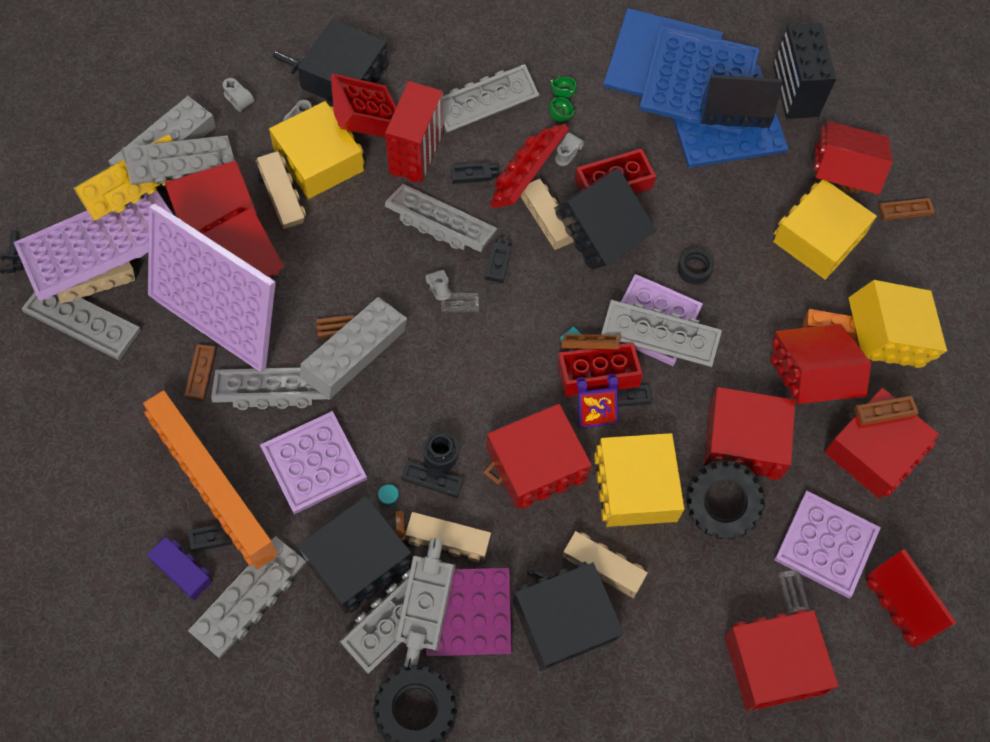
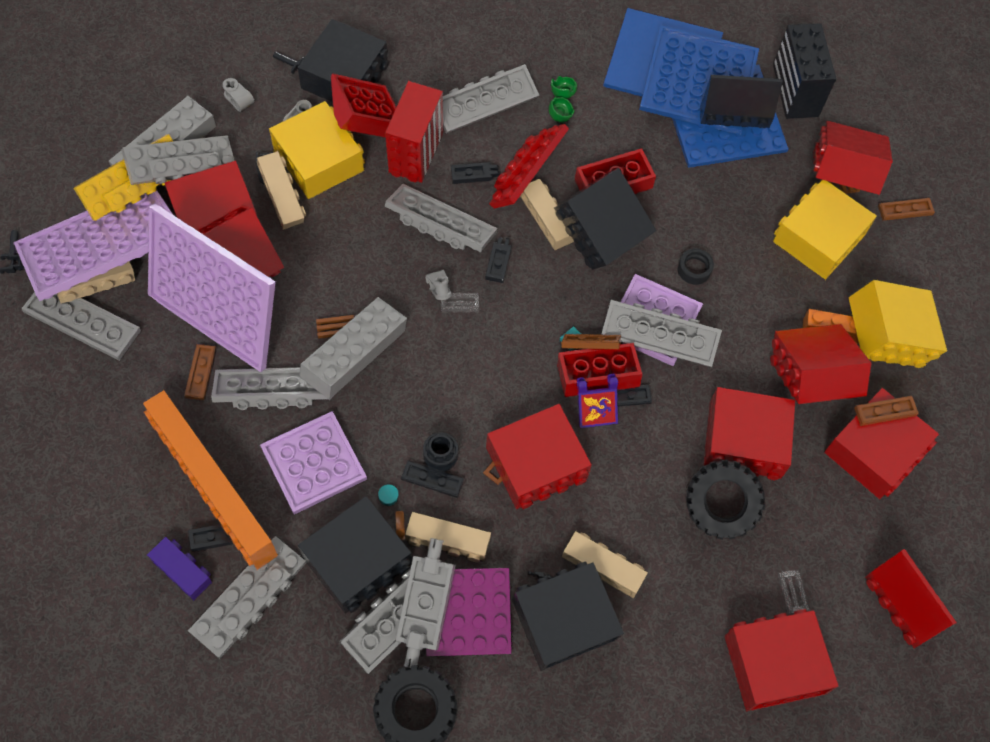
(568, 149): light grey piece -> none
(638, 480): yellow brick -> none
(827, 544): lavender plate -> none

